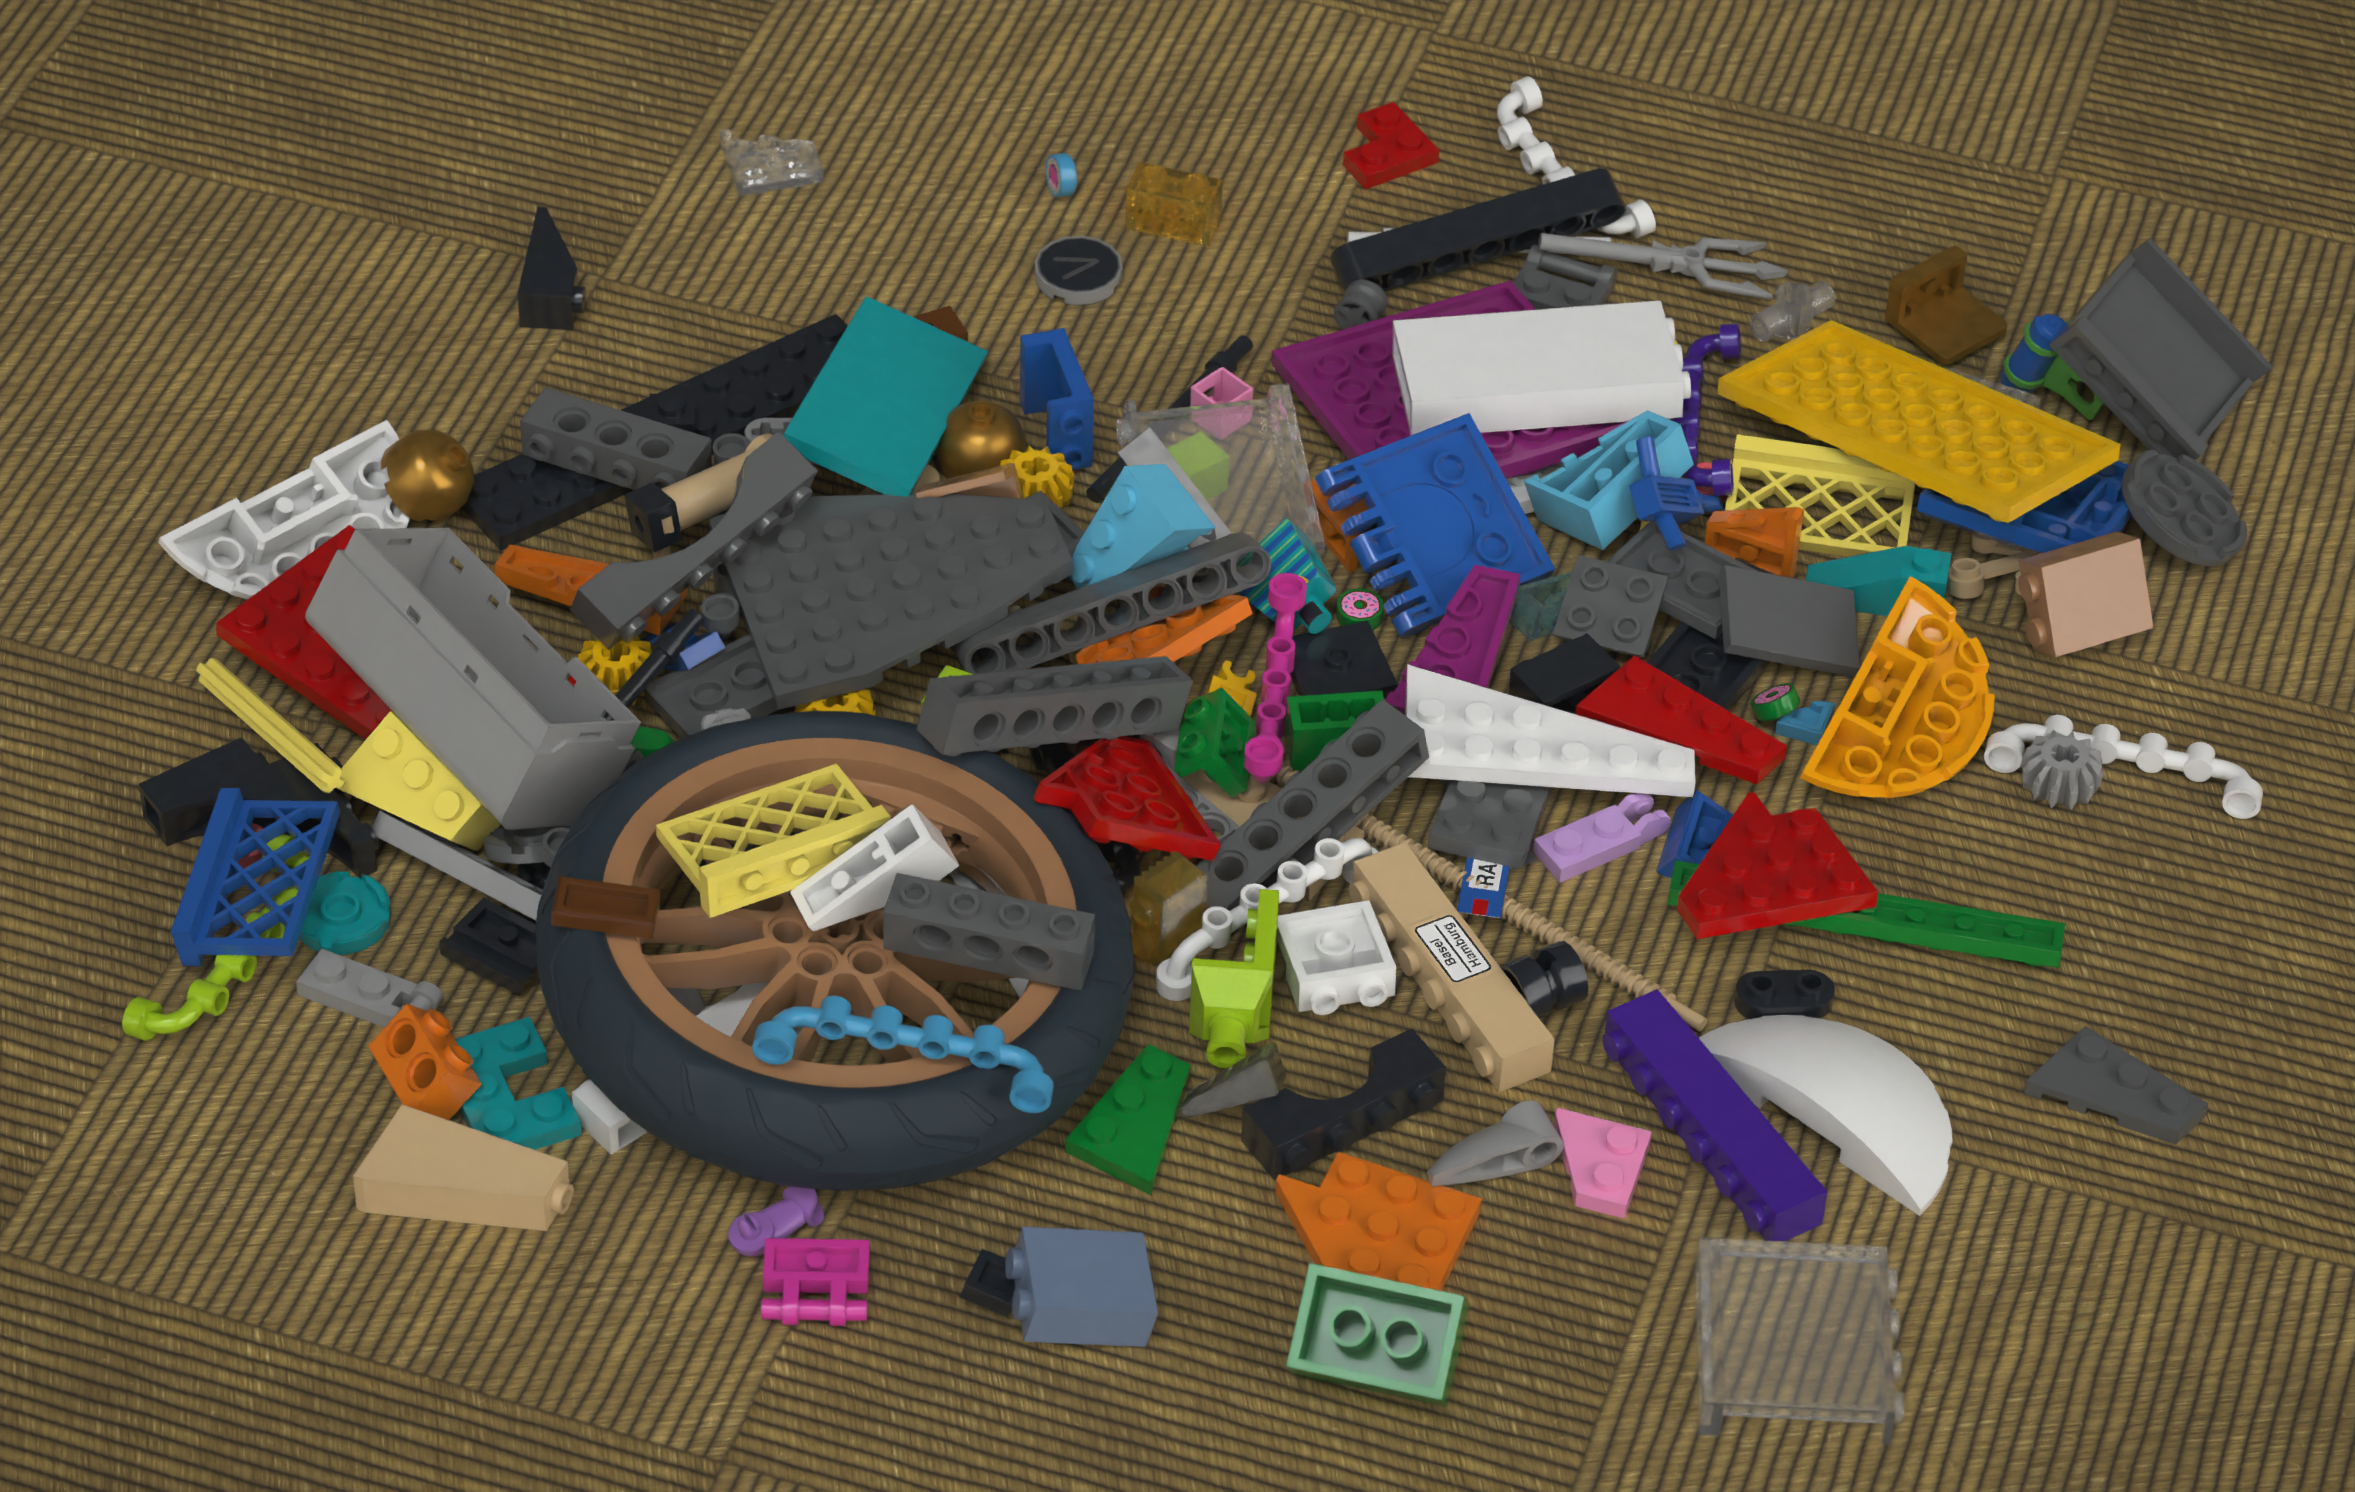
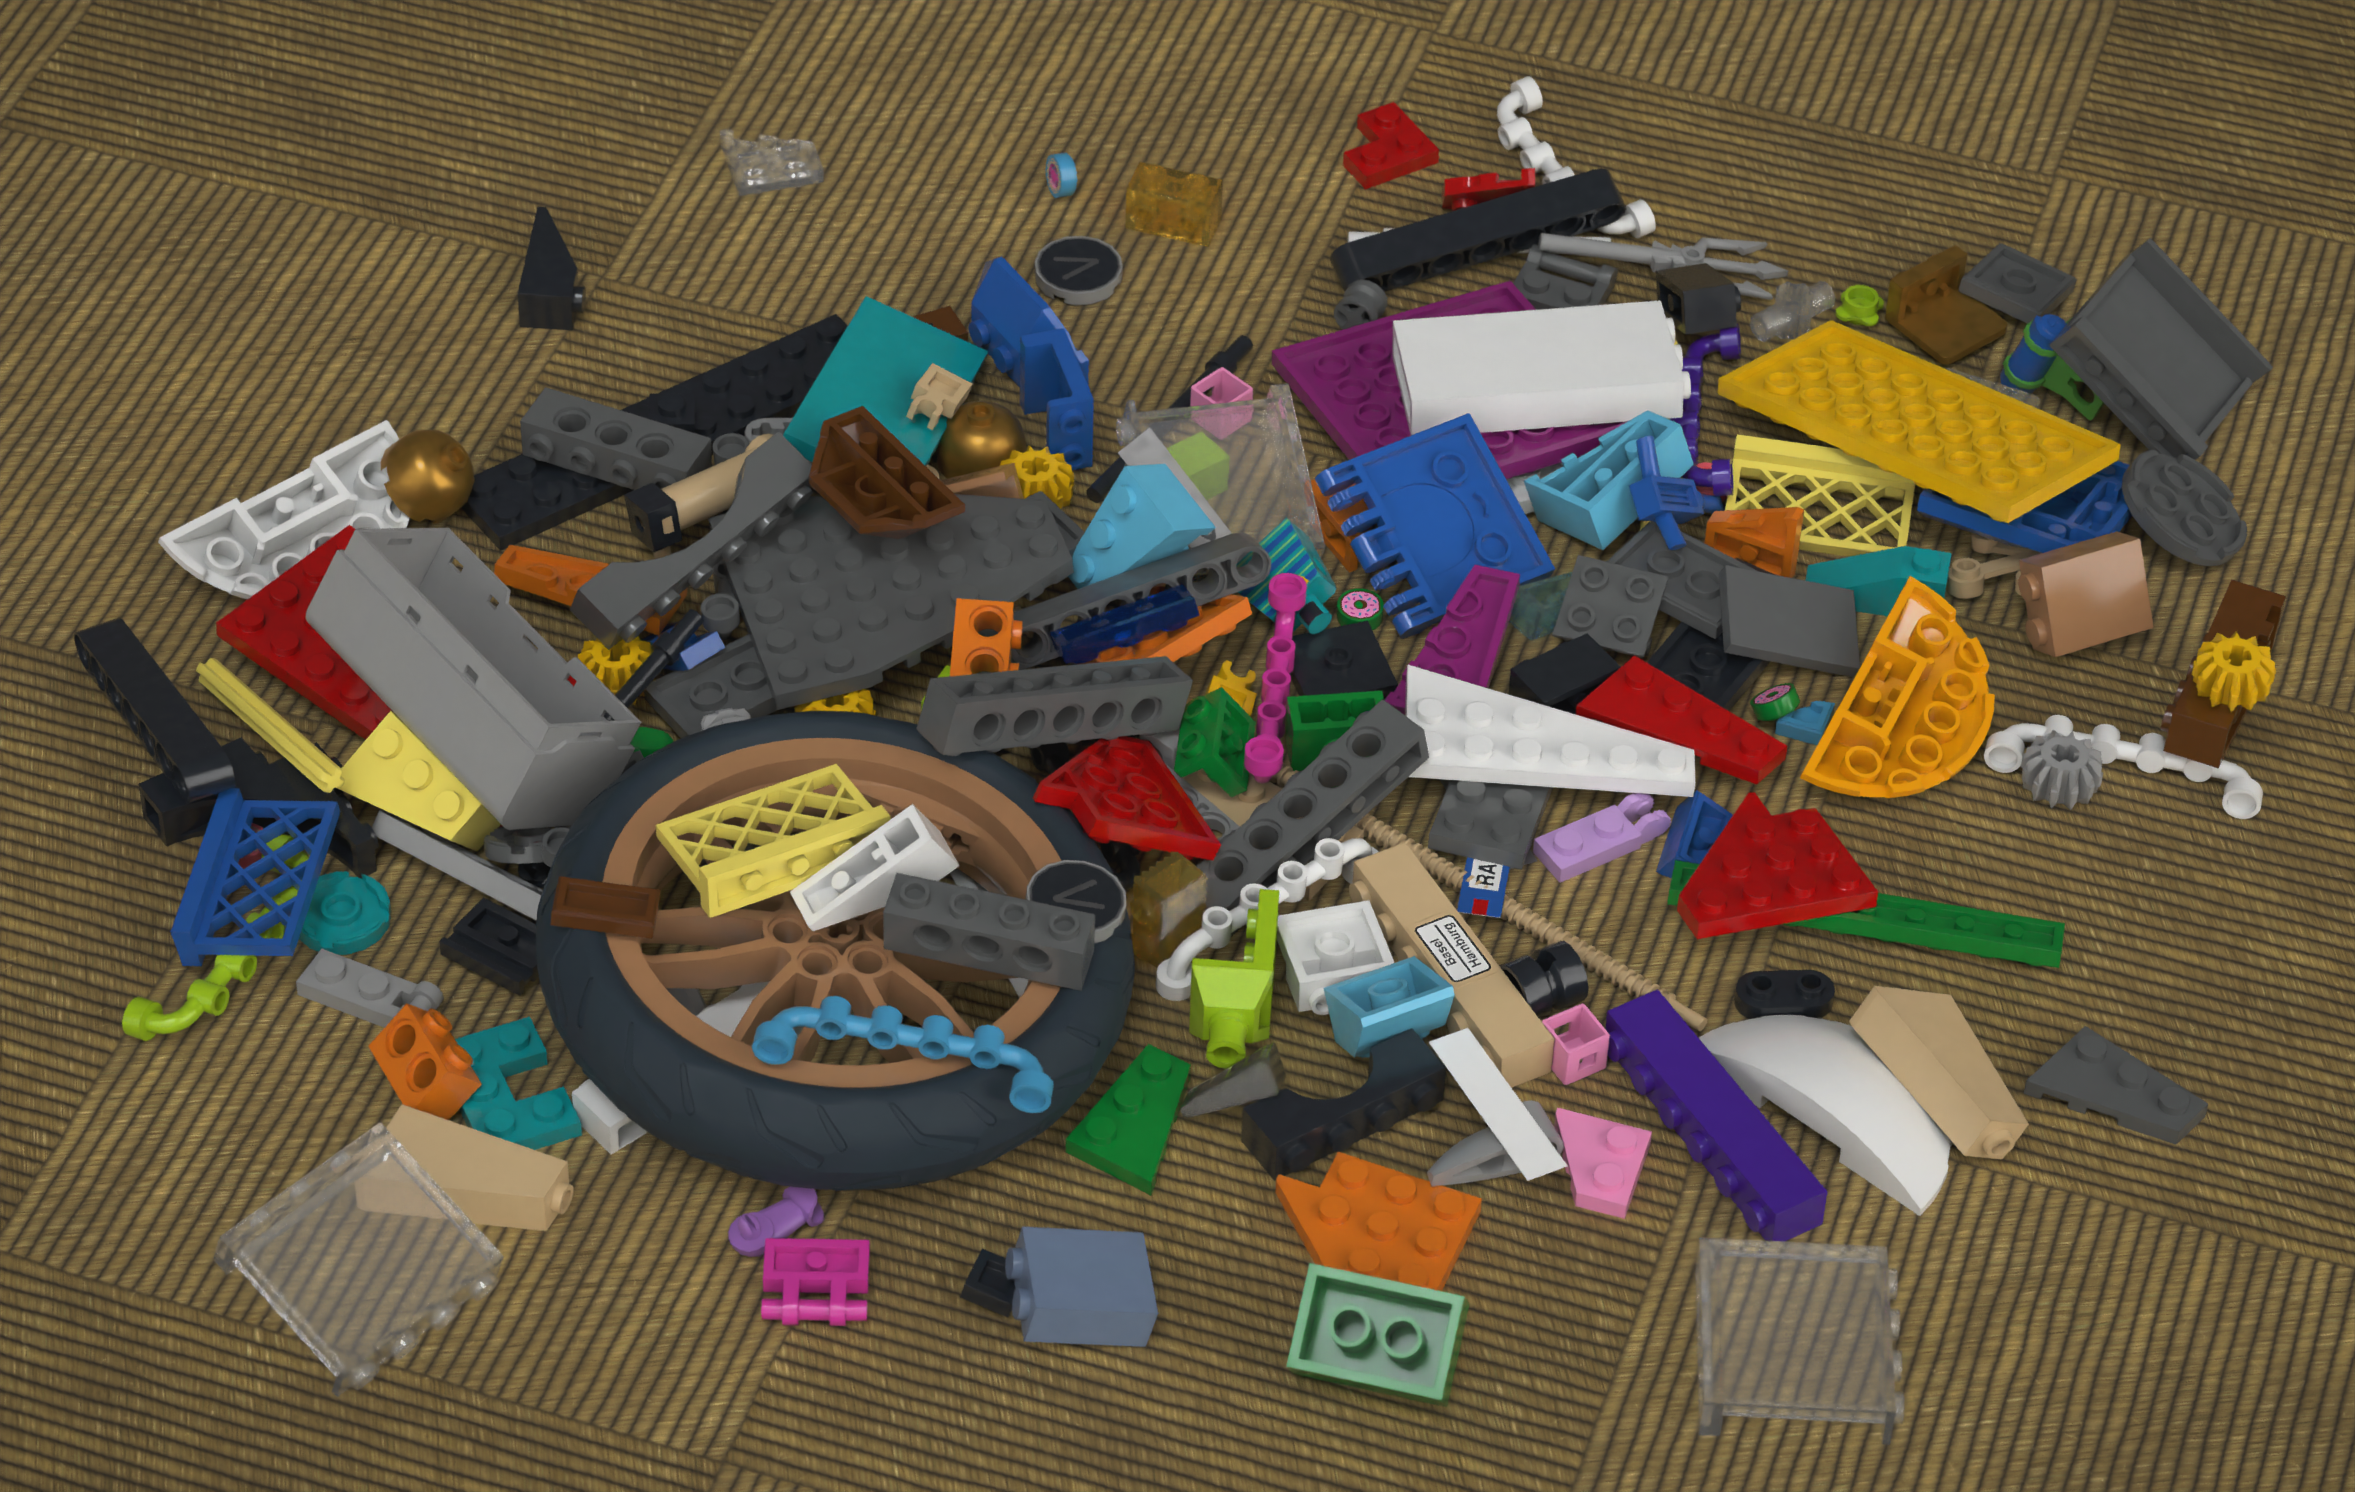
(154, 710): none -> black beam
(362, 1257): none -> clear panel
(877, 479): none -> reddish brown wedge
(938, 394): none -> tan plate
(979, 653): none -> orange brick
(1004, 311): none -> blue wedge
(1084, 889): none -> black tile
(1124, 625): none -> clear blue plate
(1387, 1004): none -> medium azure slope
(1469, 191): none -> red wing
(1498, 1104): none -> white sticker
(1583, 1040): none -> bright pink piece
(1698, 298): none -> black brick
(1860, 305): none -> lime plate
(1942, 1067): none -> tan slope
(2017, 284): none -> dark grey plate
(2192, 723): none -> reddish brown wedge
(2233, 671): none -> yellow gear

